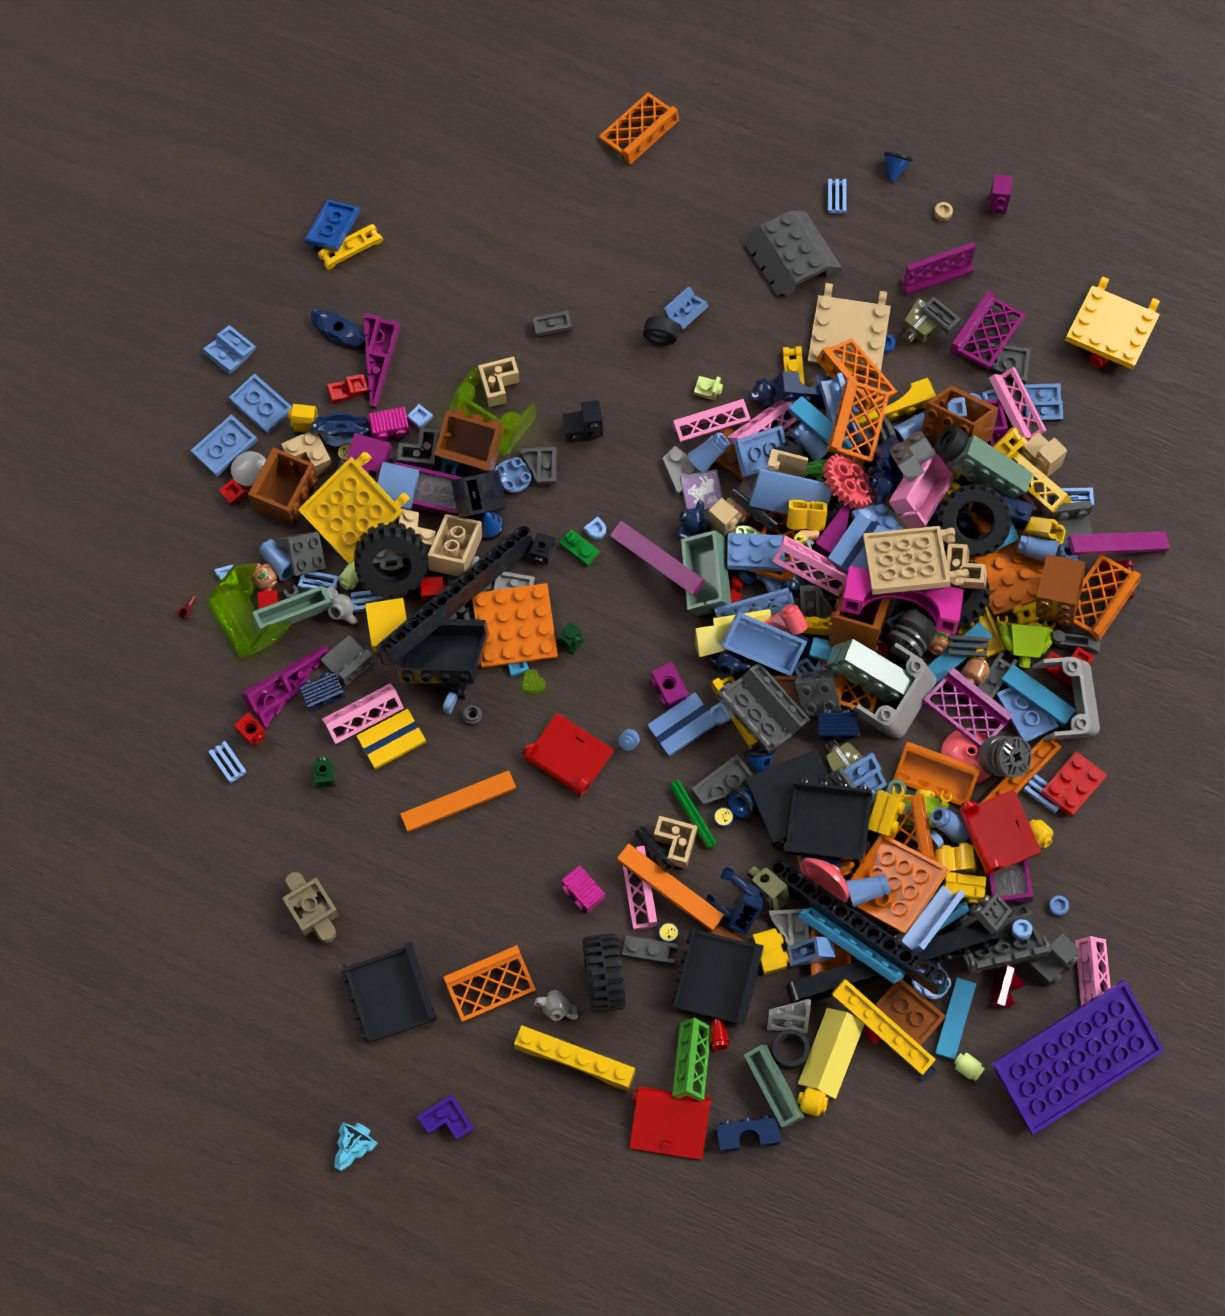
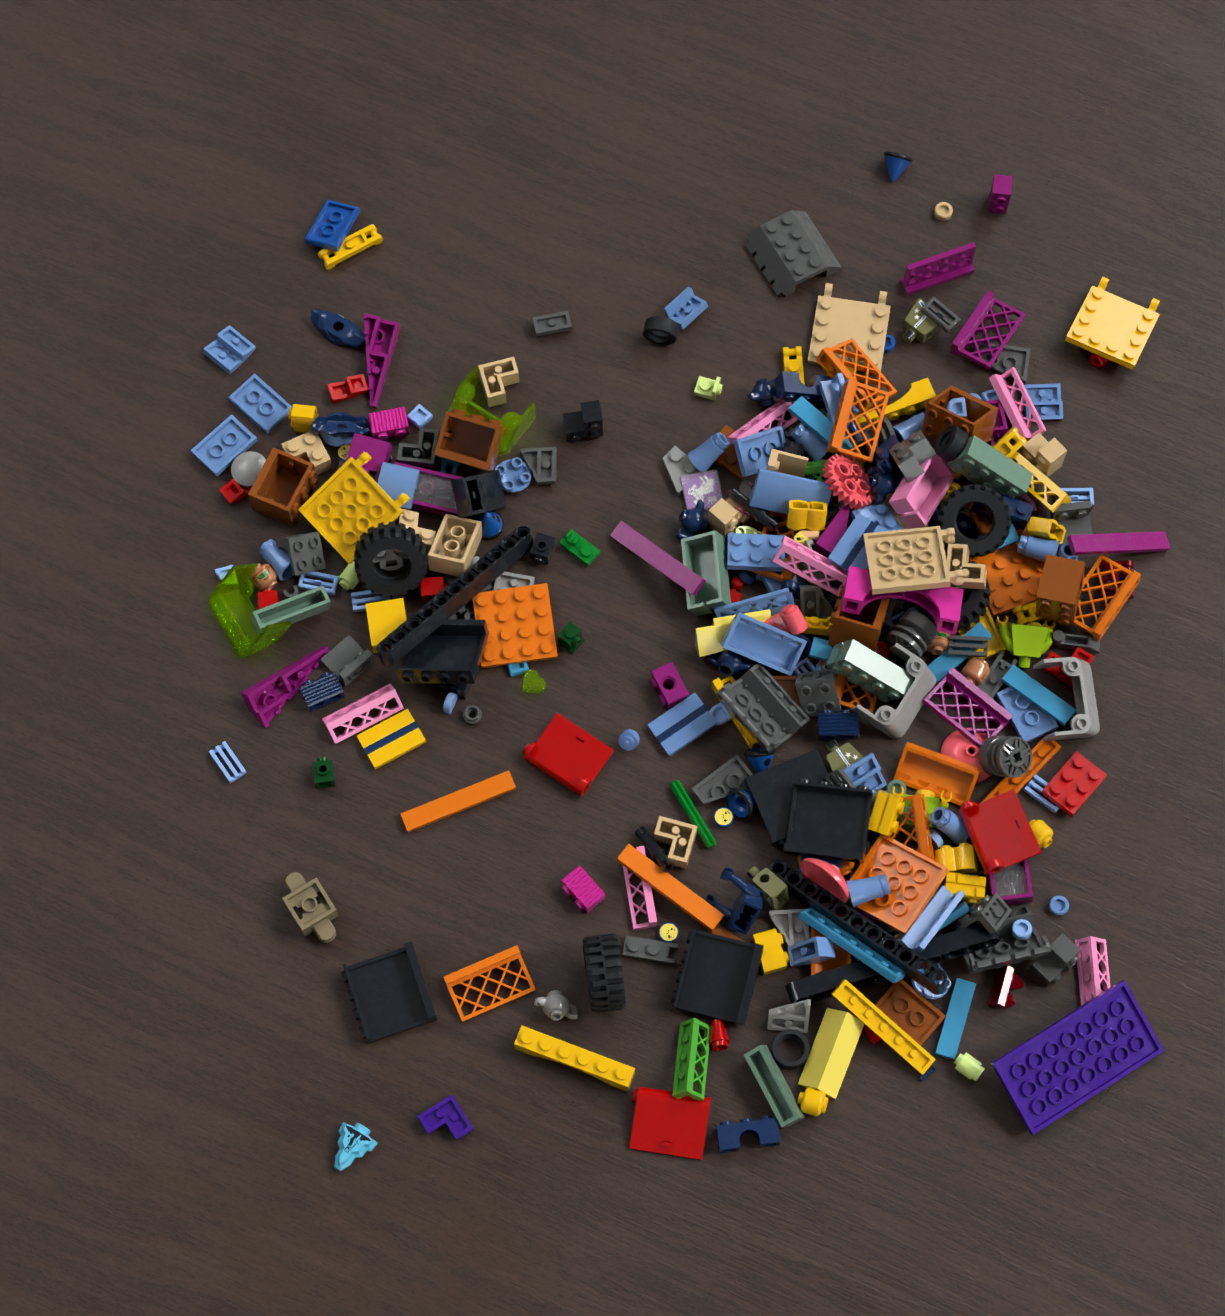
(187, 607): dark red hand -> none
(245, 724): red brick -> none
(340, 606): light grey piece -> none
(595, 529): light blue tile -> none
(648, 135): orange fence -> none
(710, 416): bright pink fence -> none
(837, 183): light blue tile -> none

